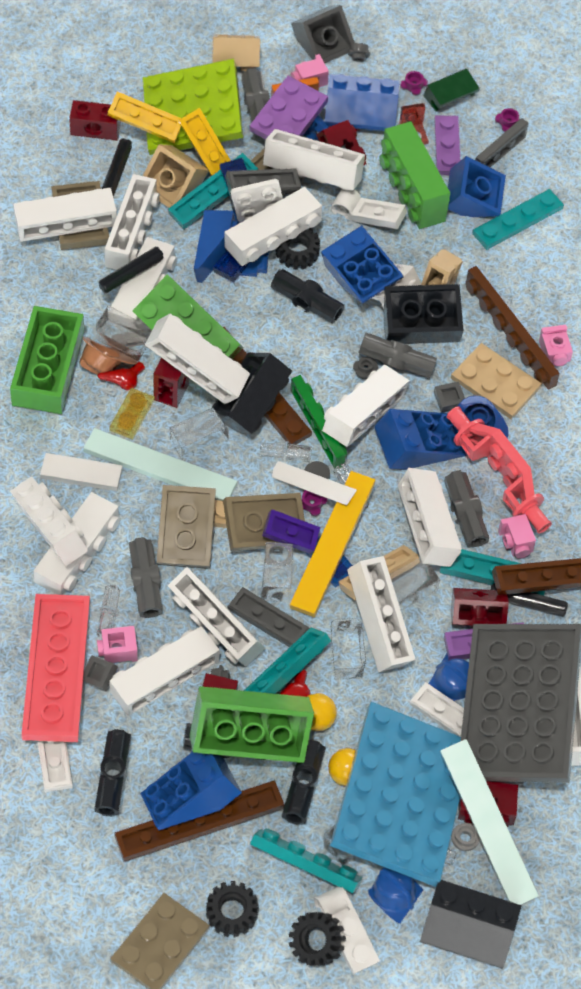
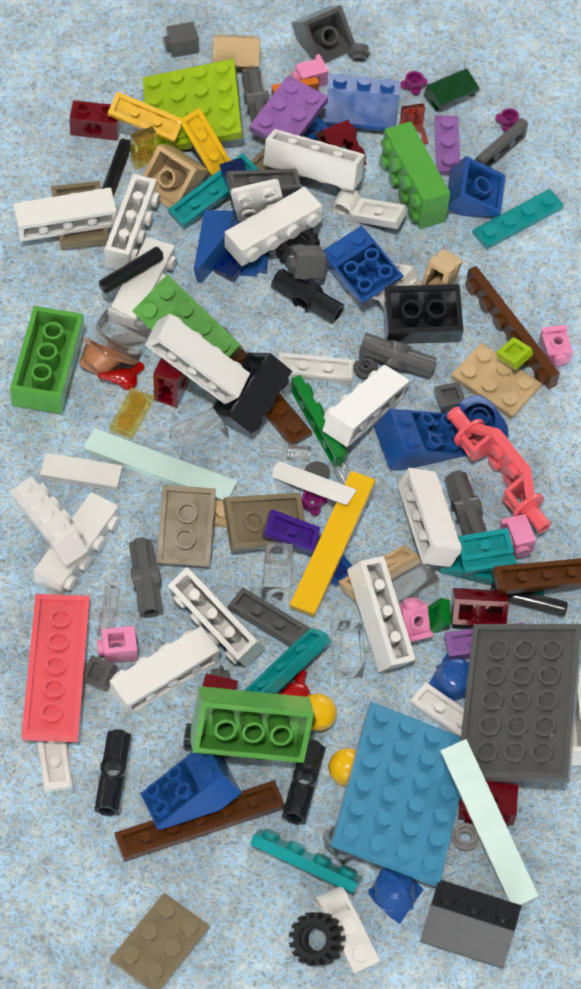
(143, 147): none -> clear yellow plate
(181, 39): none -> dark grey brick
(239, 894): black tyre -> none
(306, 262): none -> dark grey brick
(319, 367): none -> white tile
(415, 608): none -> bright pink brick
(439, 615): none -> green plate
(485, 551): none -> teal plate
(514, 353): none -> lime plate

